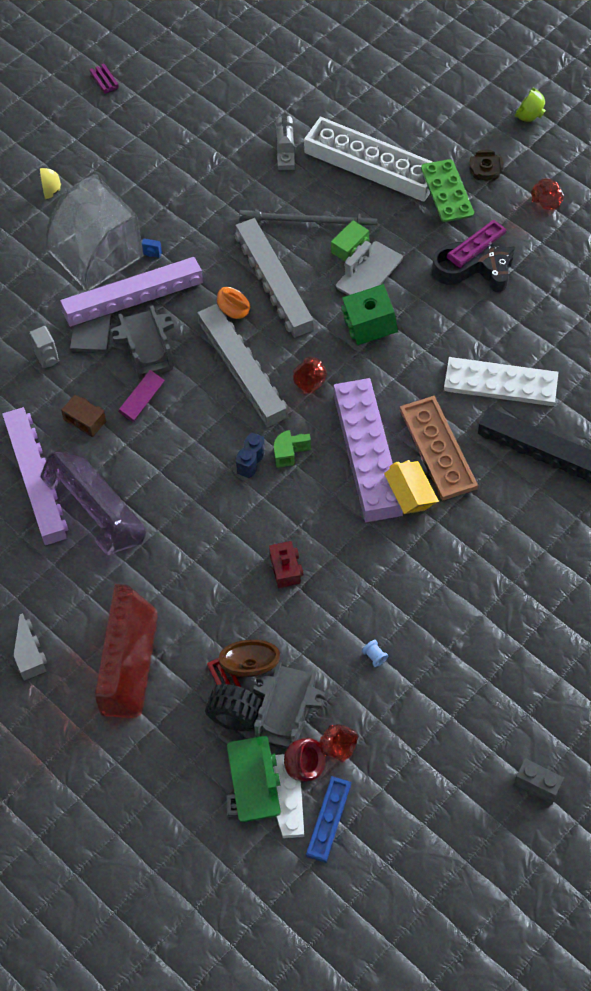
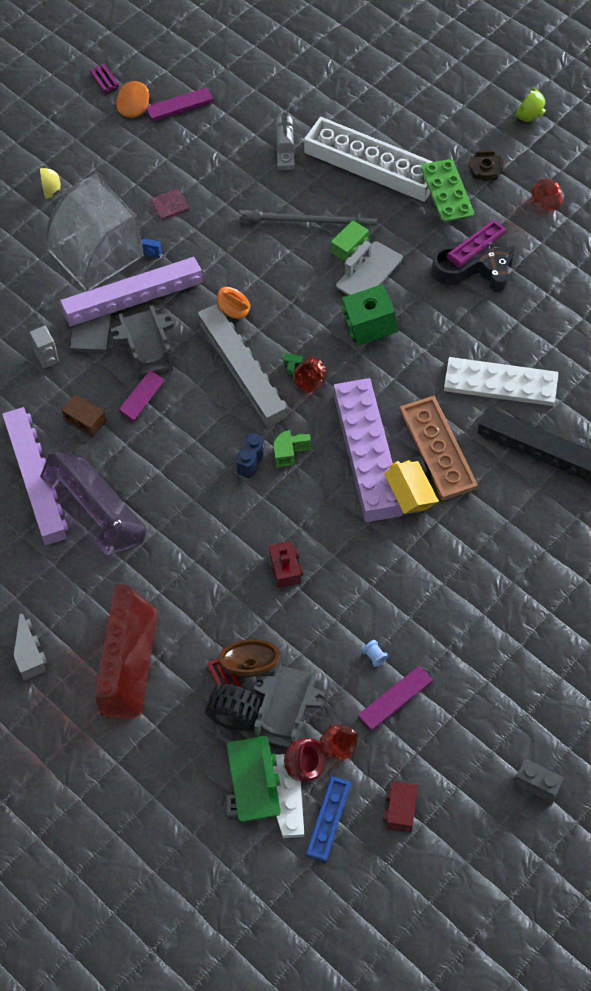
(132, 99): none -> orange piece
(170, 204): none -> clear pink piece
(179, 104): none -> magenta tile
(274, 278): light grey brick -> none
(292, 362): none -> green tile
(395, 698): none -> magenta tile
(401, 806): none -> dark red brick

